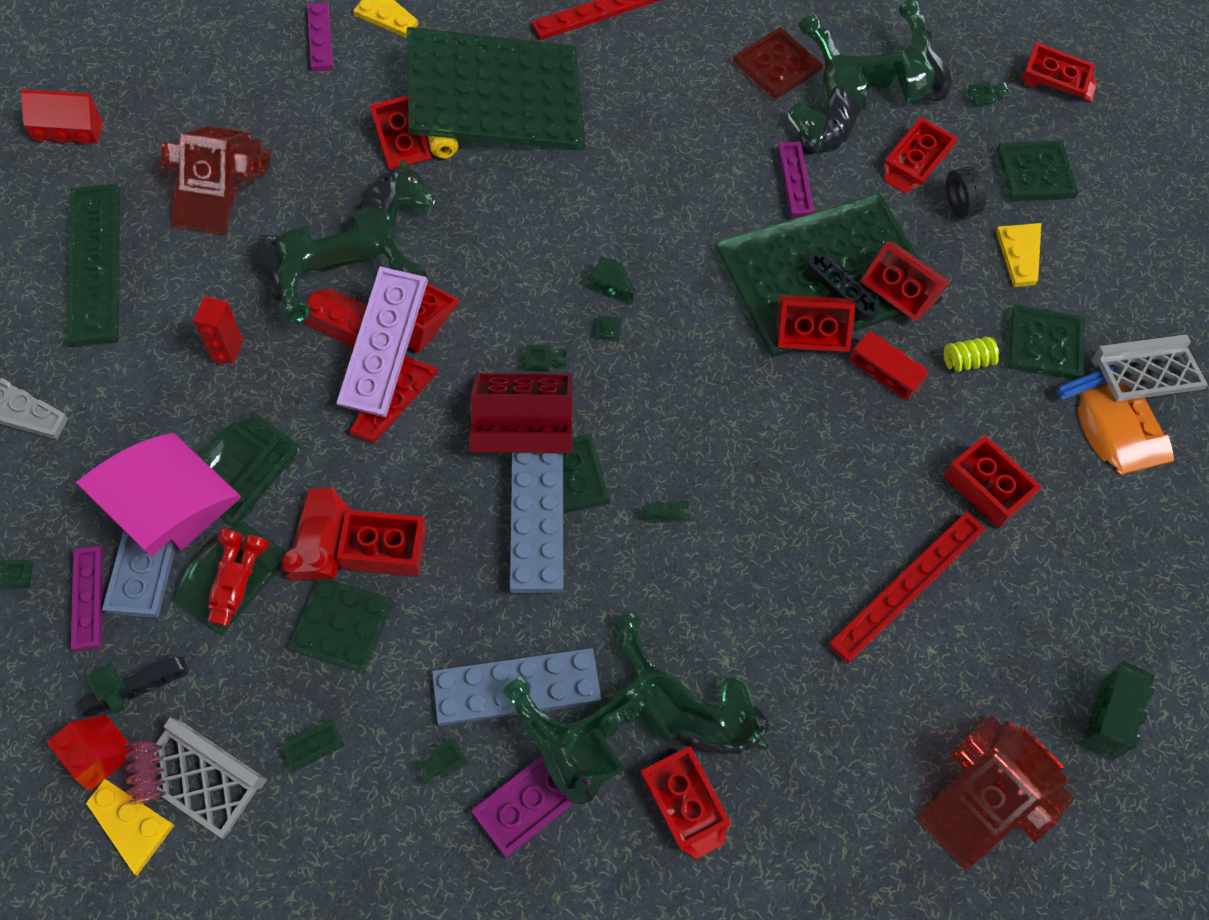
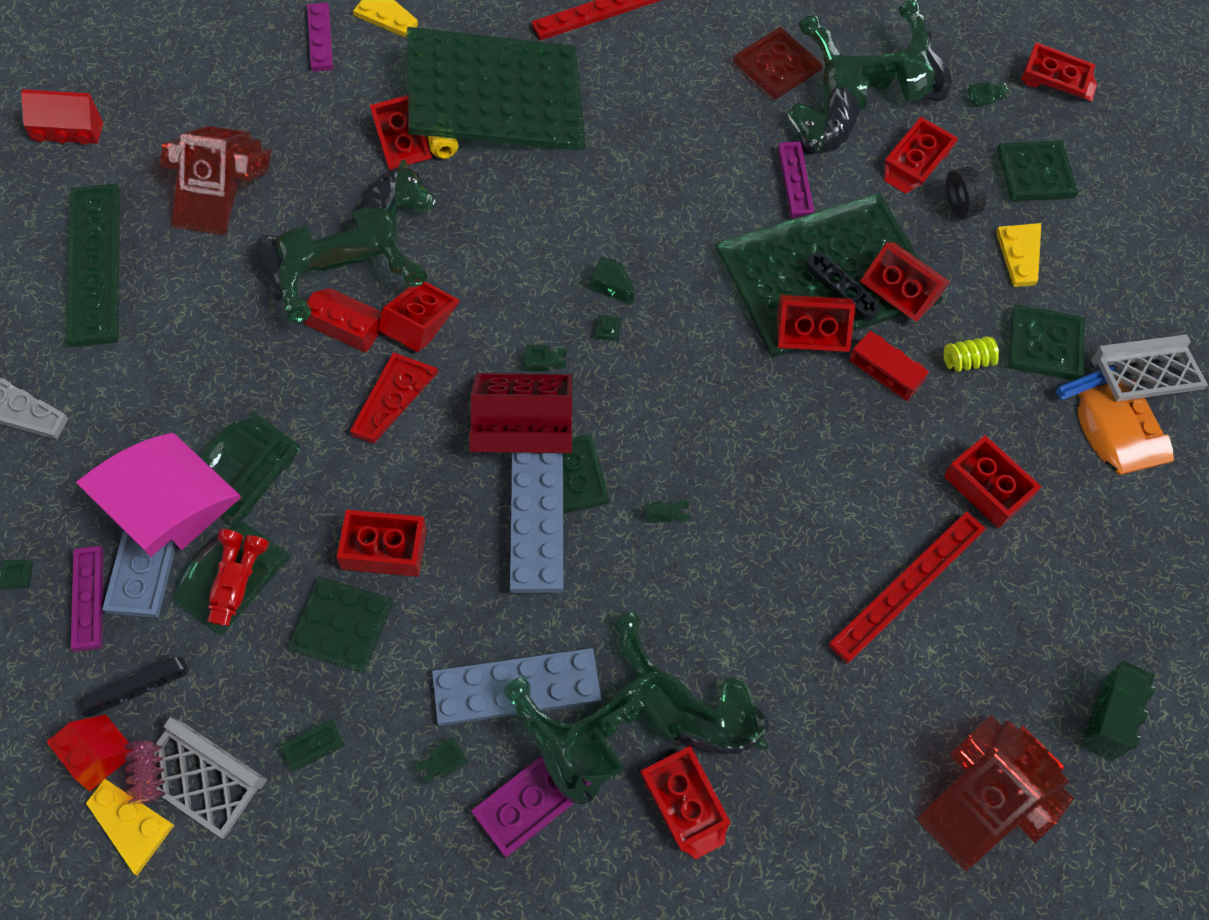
(106, 685): clear green plate -> none
(218, 330): red brick -> none
(317, 537): red slope -> none
(382, 341): lavender plate -> none

